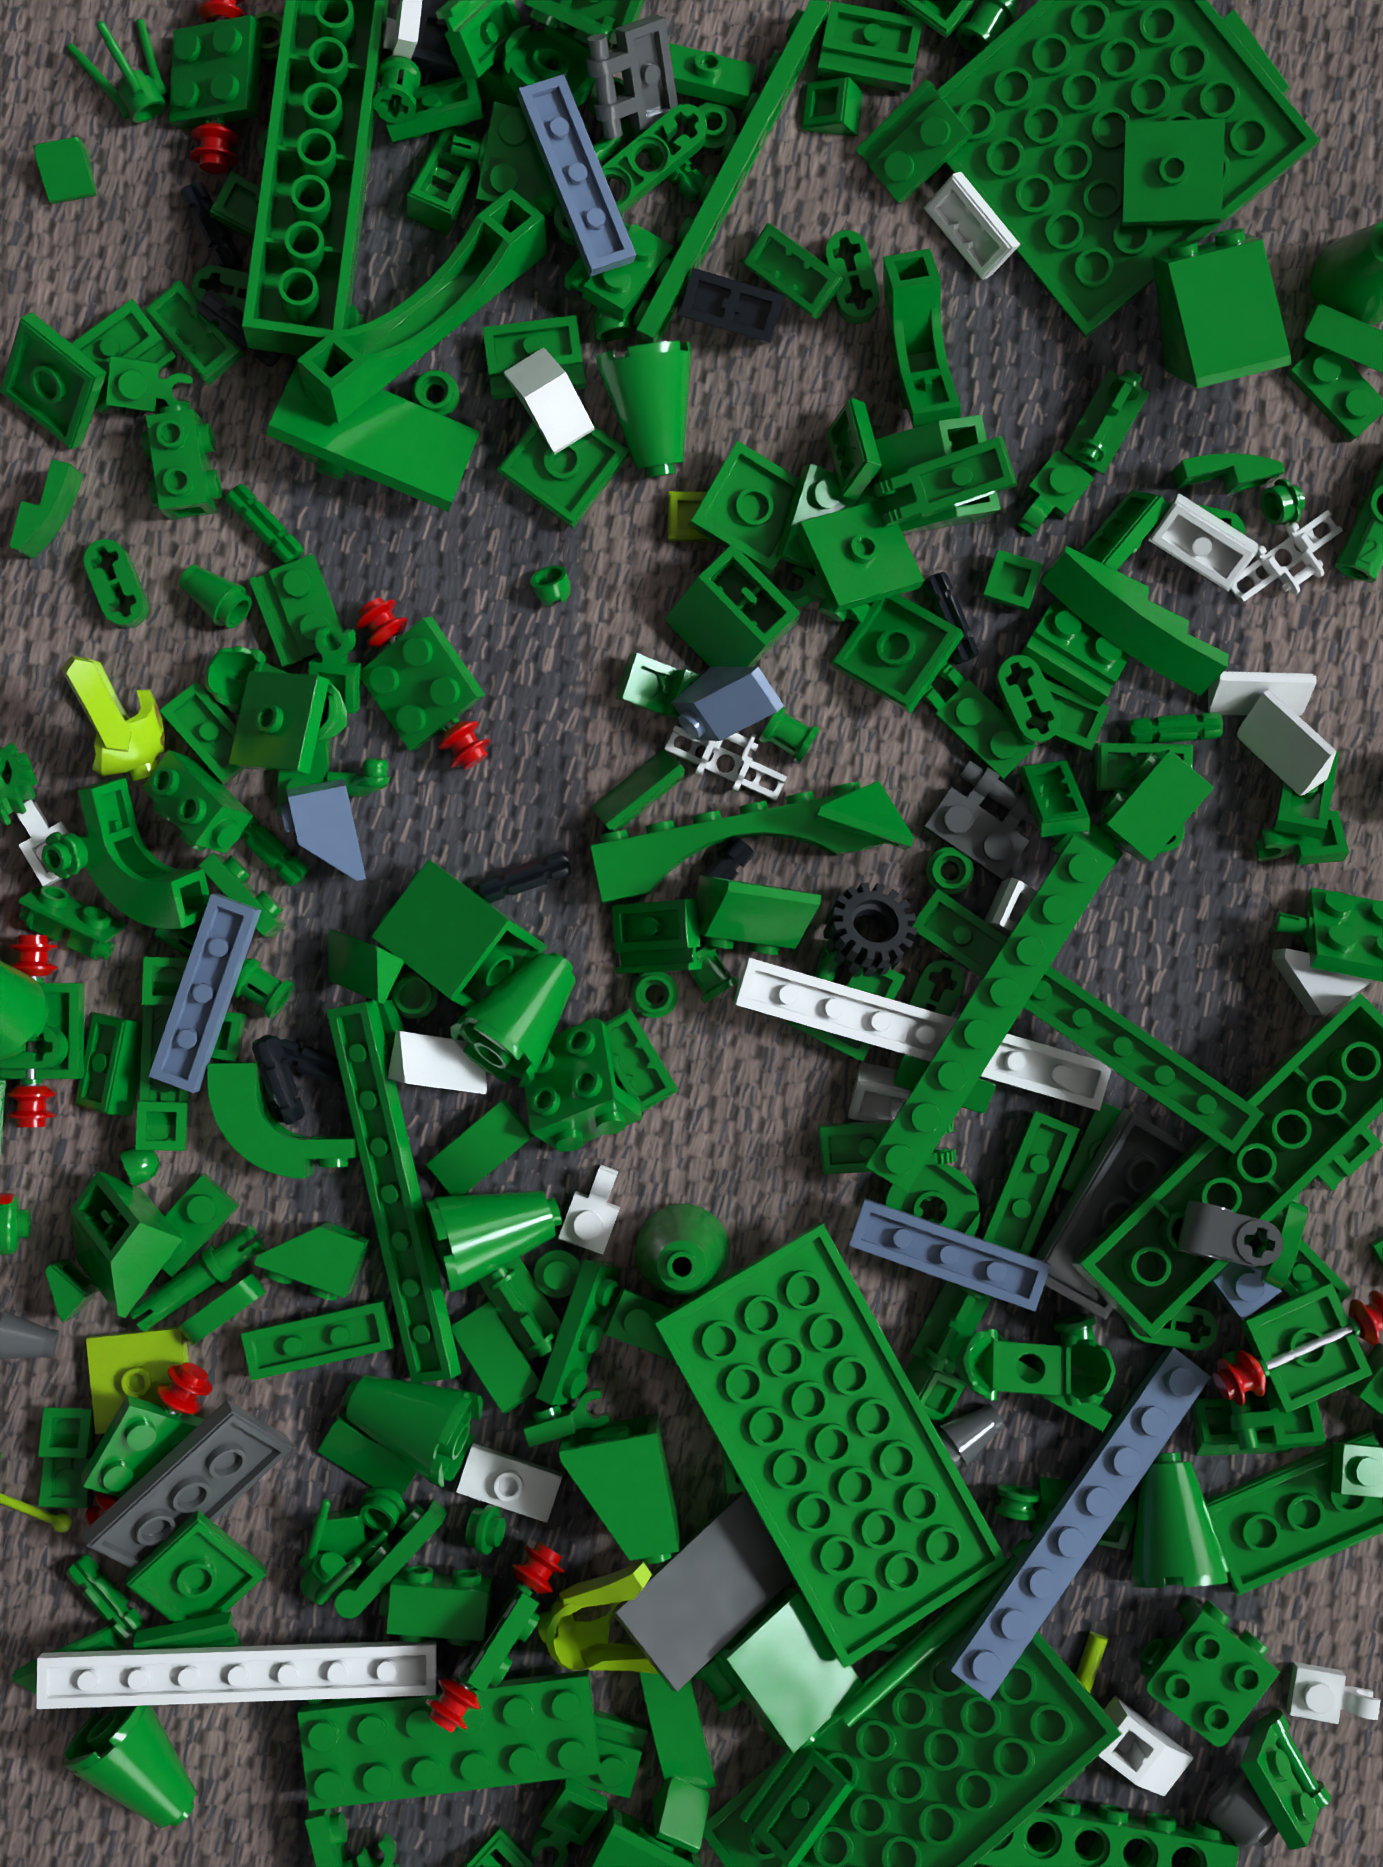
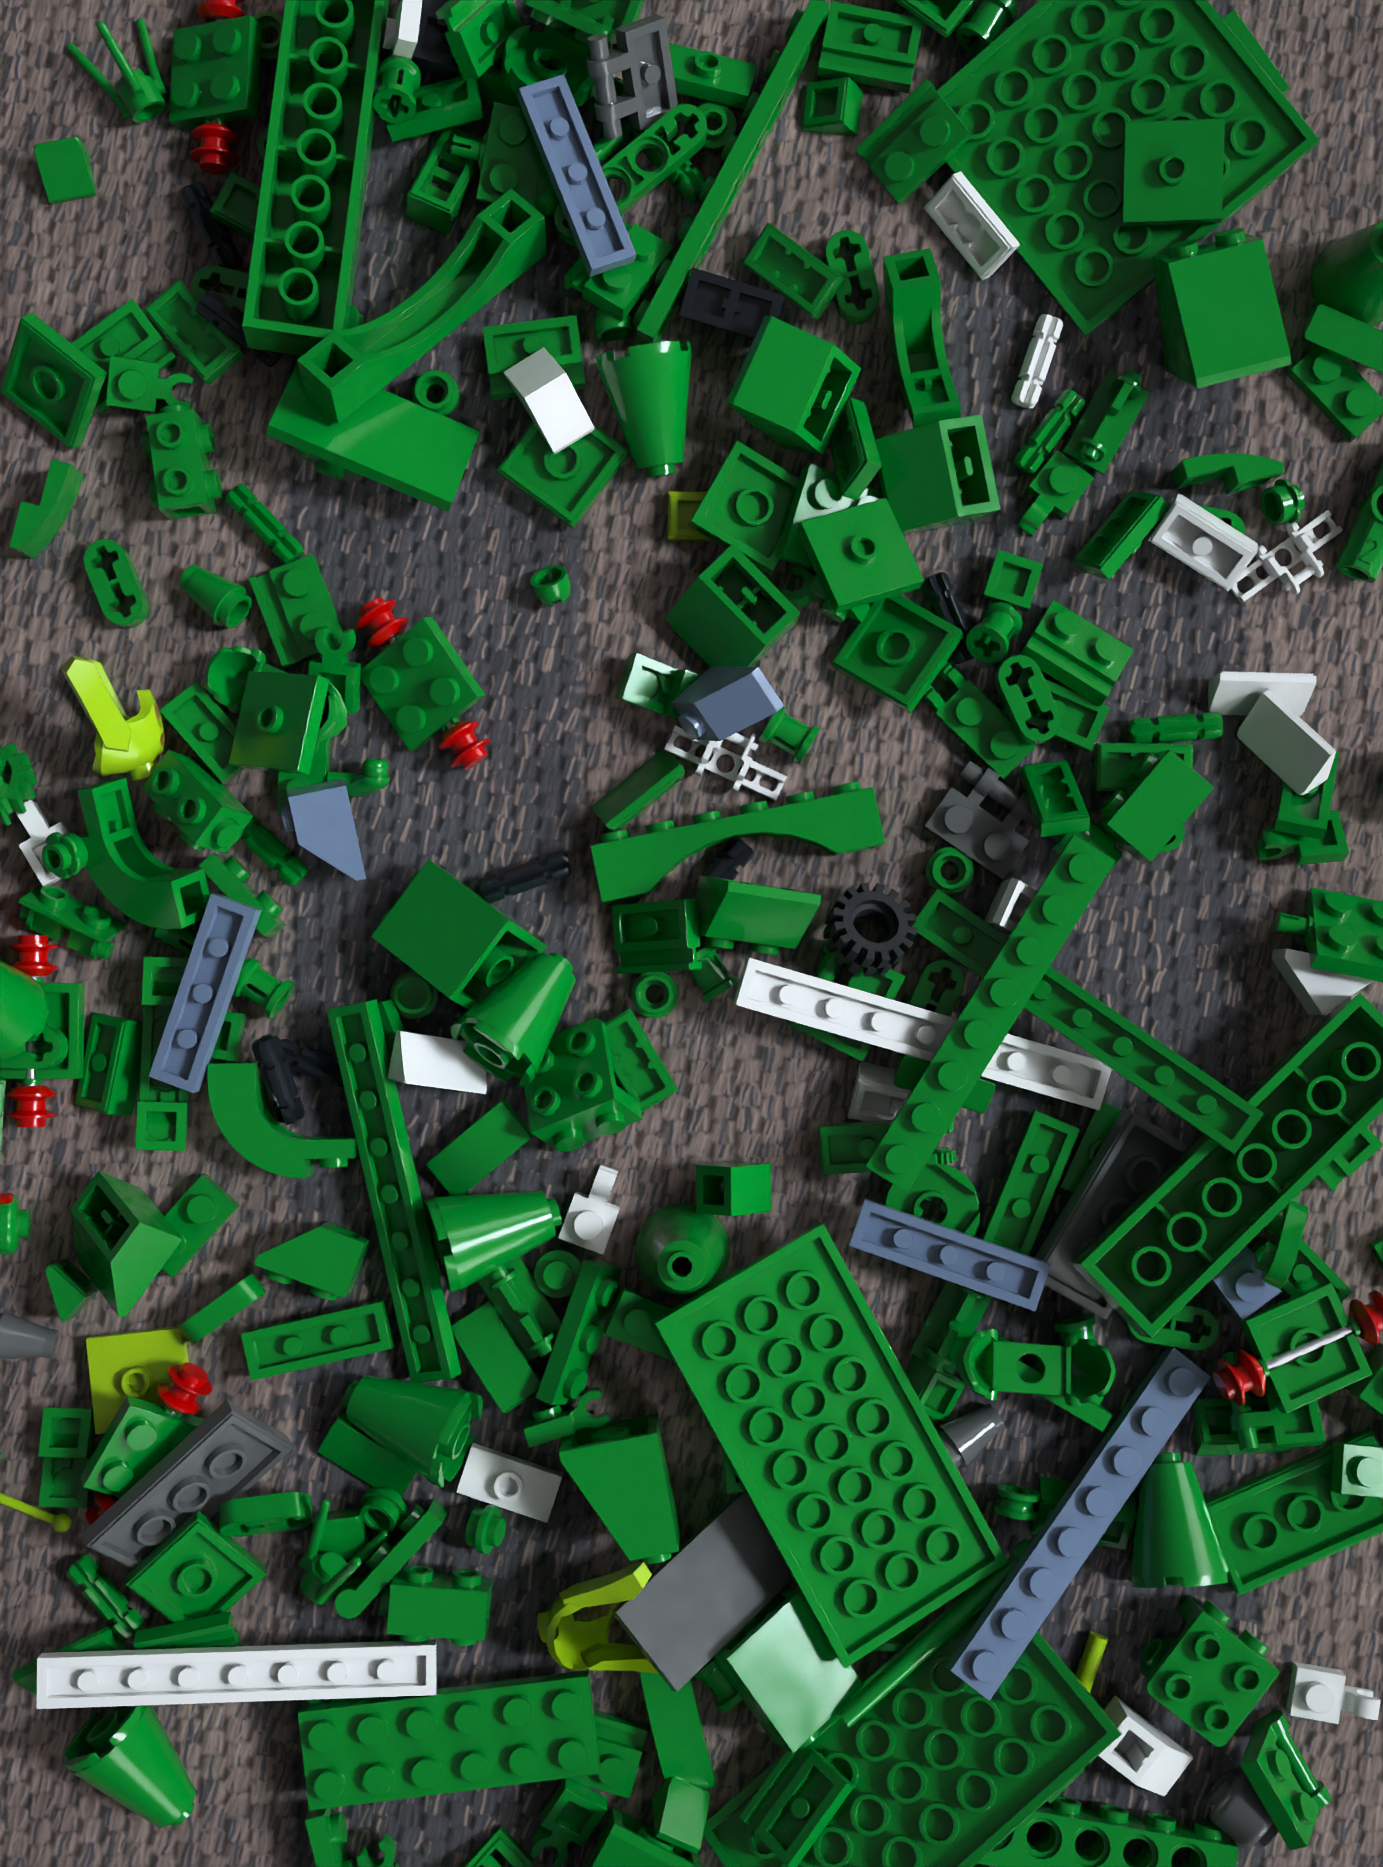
(139, 1164): green hinge -> none
(212, 1267): green pin -> none
(265, 1514): none -> green beam
(361, 966): green slope -> none
(491, 1658): plate -> none
(733, 1188): none -> green brick
(793, 386): none -> green slope
(868, 814): green slope -> none
(950, 480): green hinge -> none
(991, 637): none -> green bush
(1037, 361): none -> white axle
(1049, 432): none -> green axle
(1125, 616): green slope -> none
(1220, 1235): dark grey piece -> none

